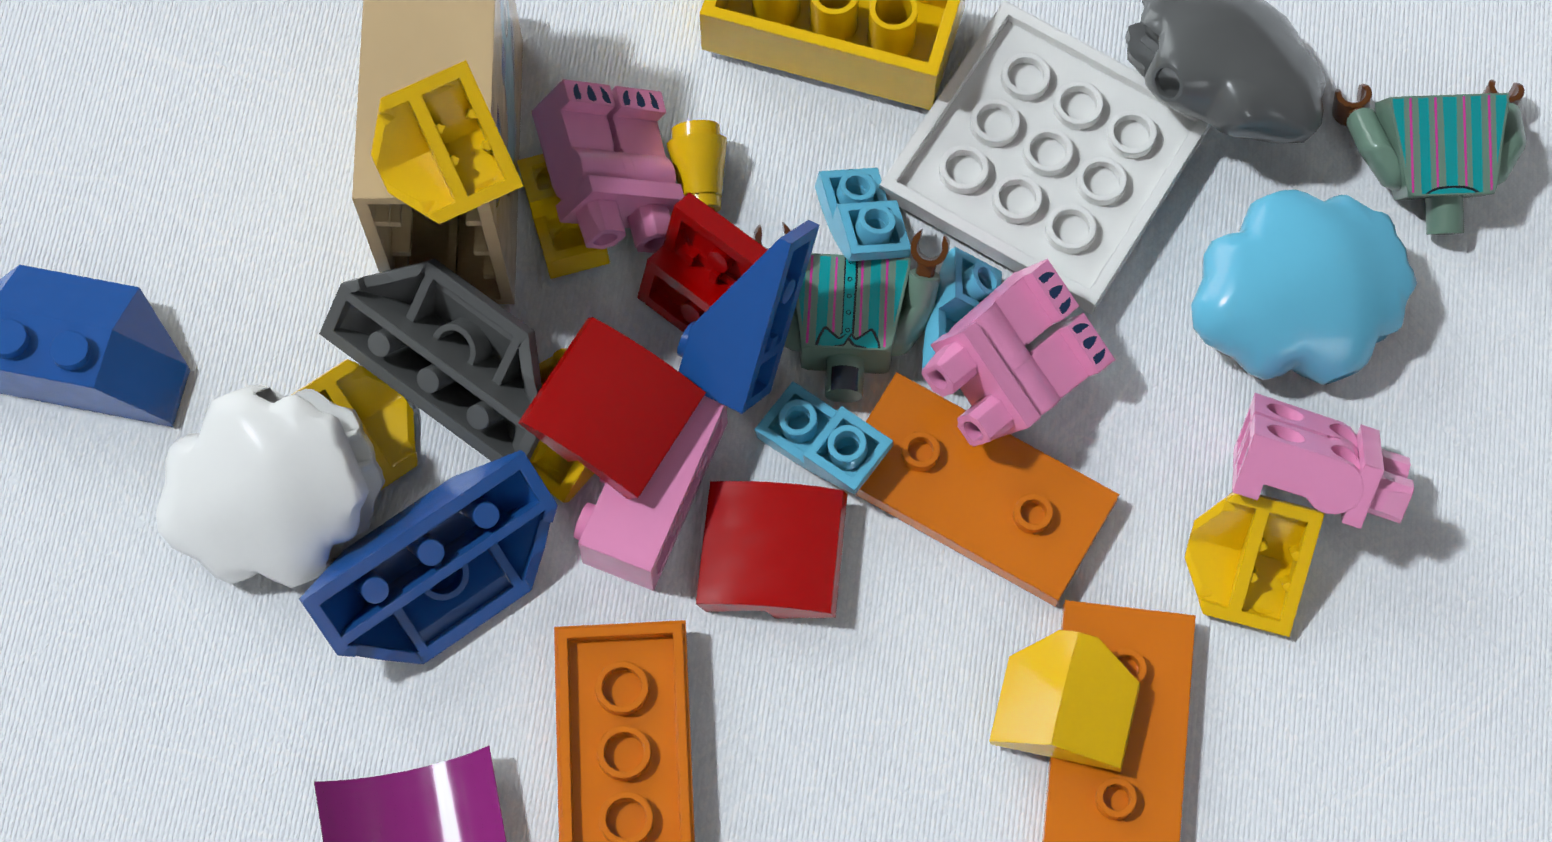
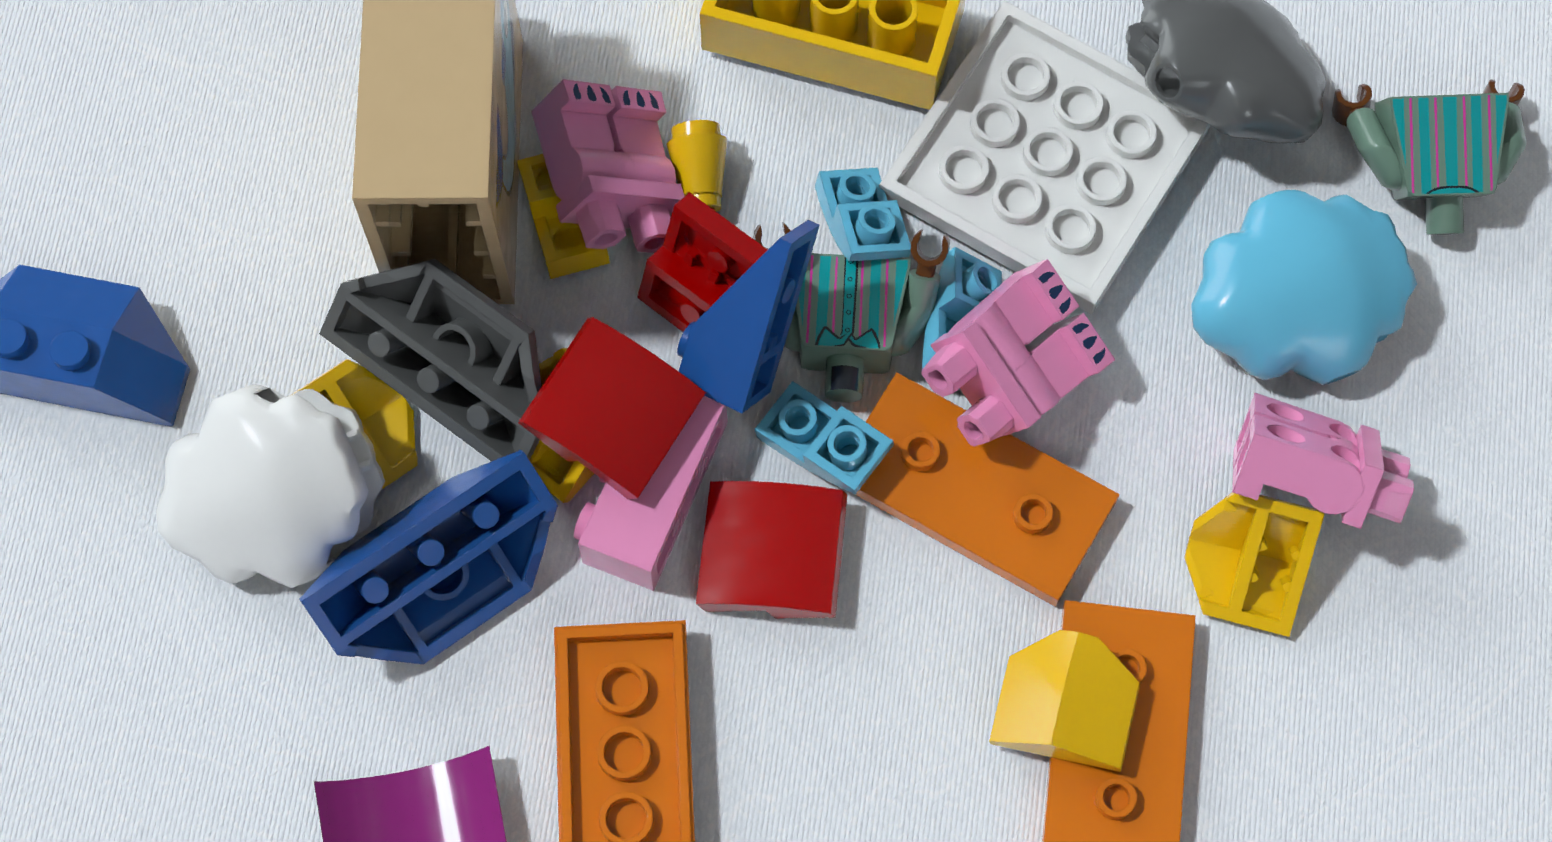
(442, 146): yellow slope -> none

